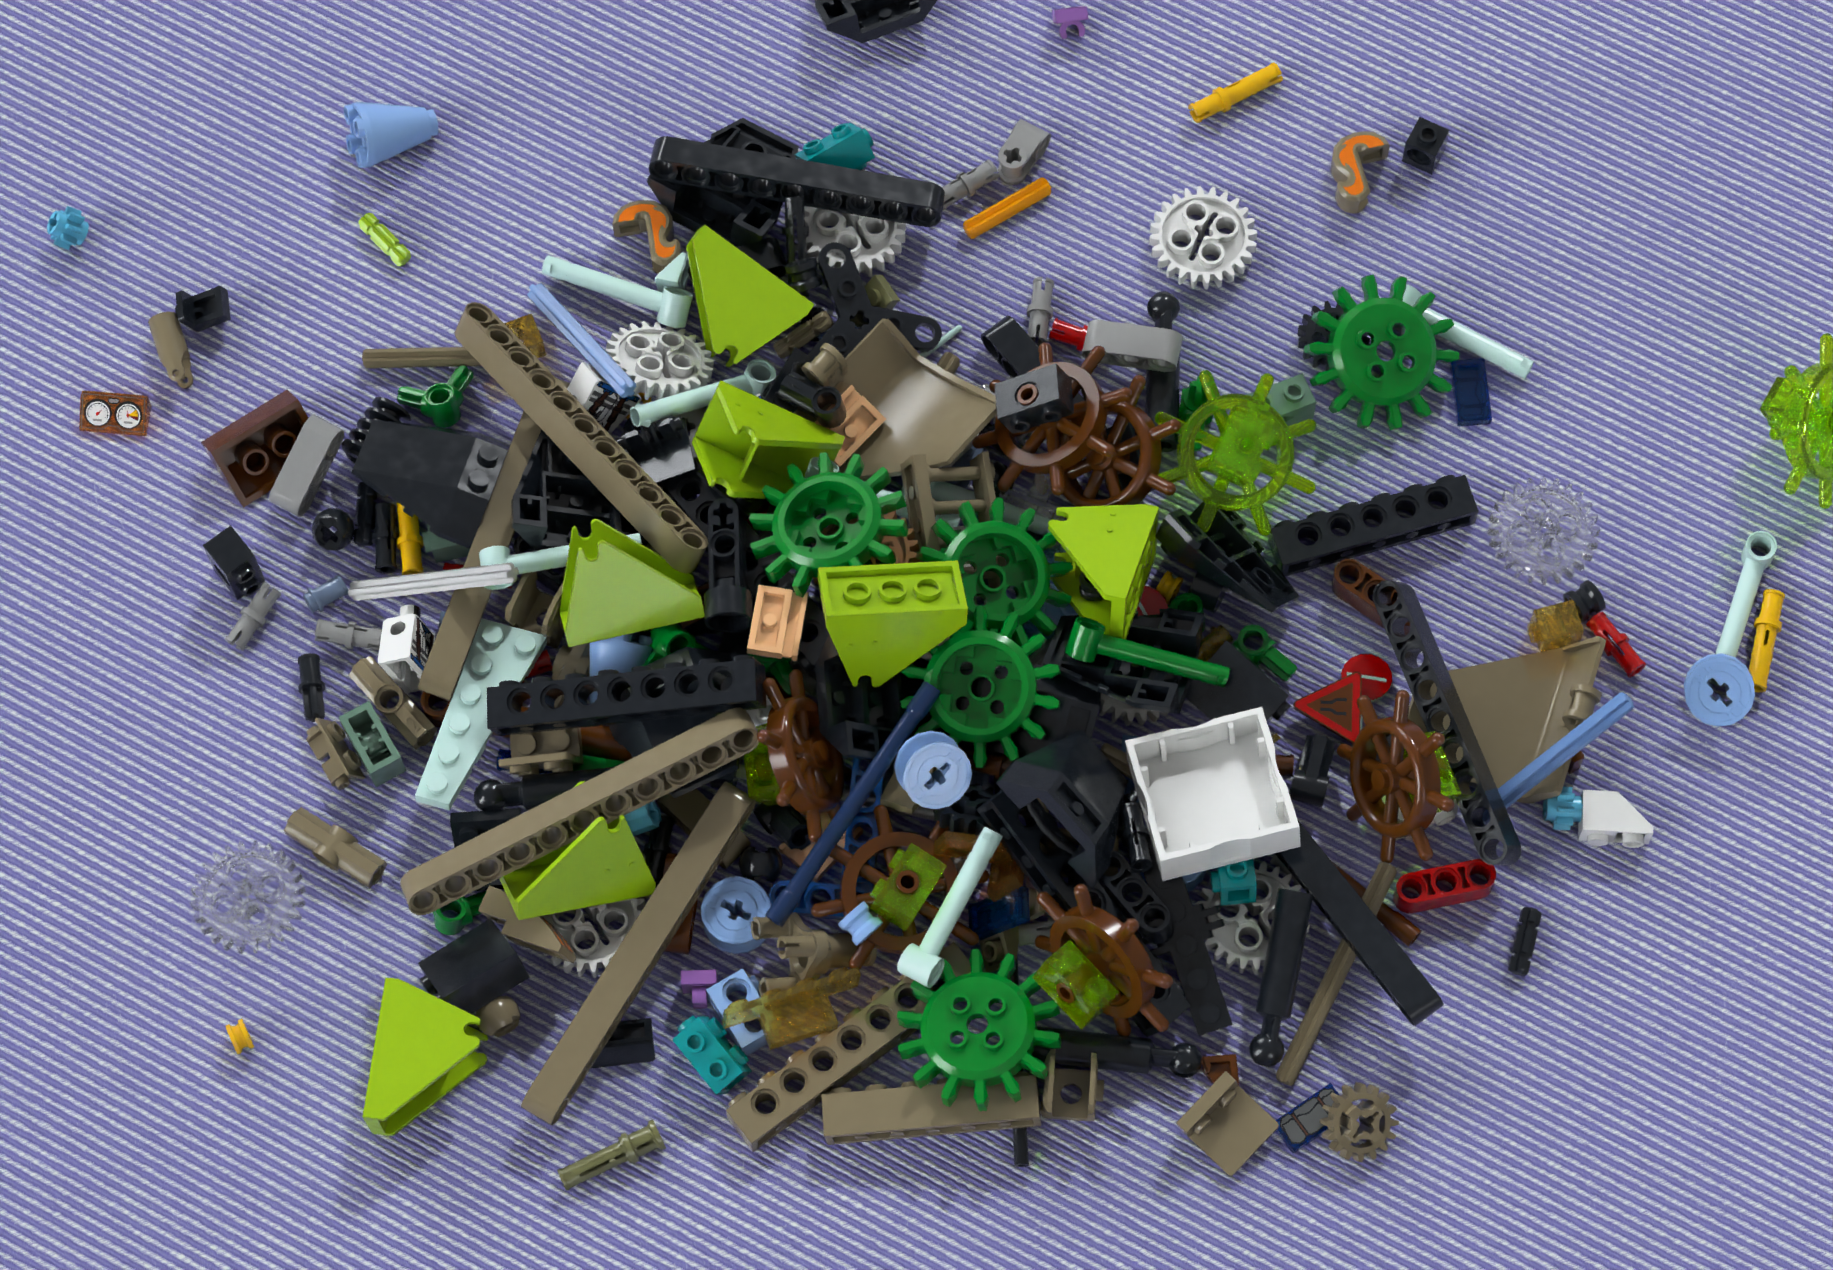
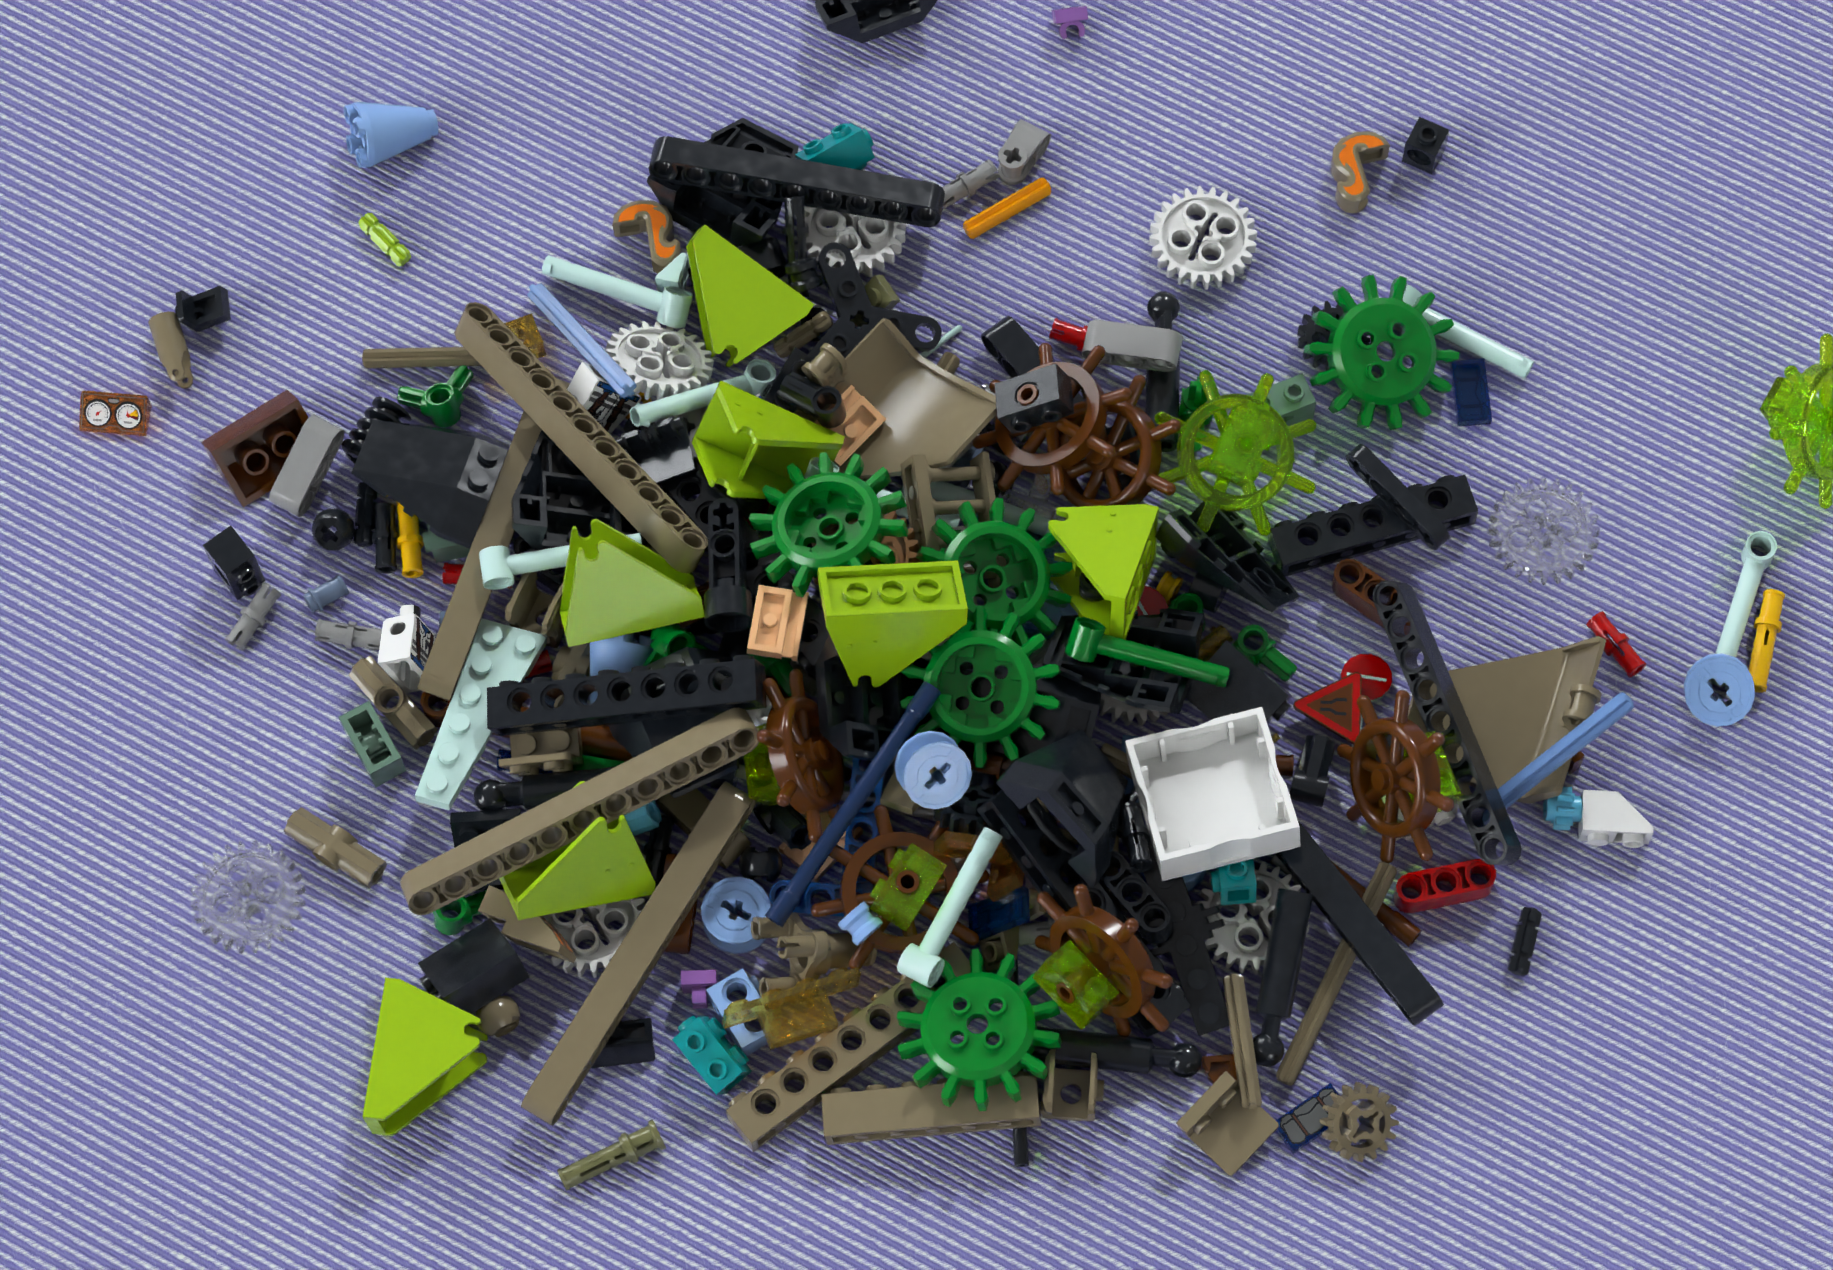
(67, 227): medium azure gear -> none
(239, 1036): yellow bush -> none
(311, 686): black axle -> none
(328, 739): dark tan hinge -> none
(433, 581): axle -> none
(1040, 310): light grey pin -> none
(1224, 98): yellow pin -> none
(1242, 1041): none -> dark tan axle
(1397, 497): none -> black beam
(1555, 626): clear yellow brick -> none
(1586, 600): black wheel -> none

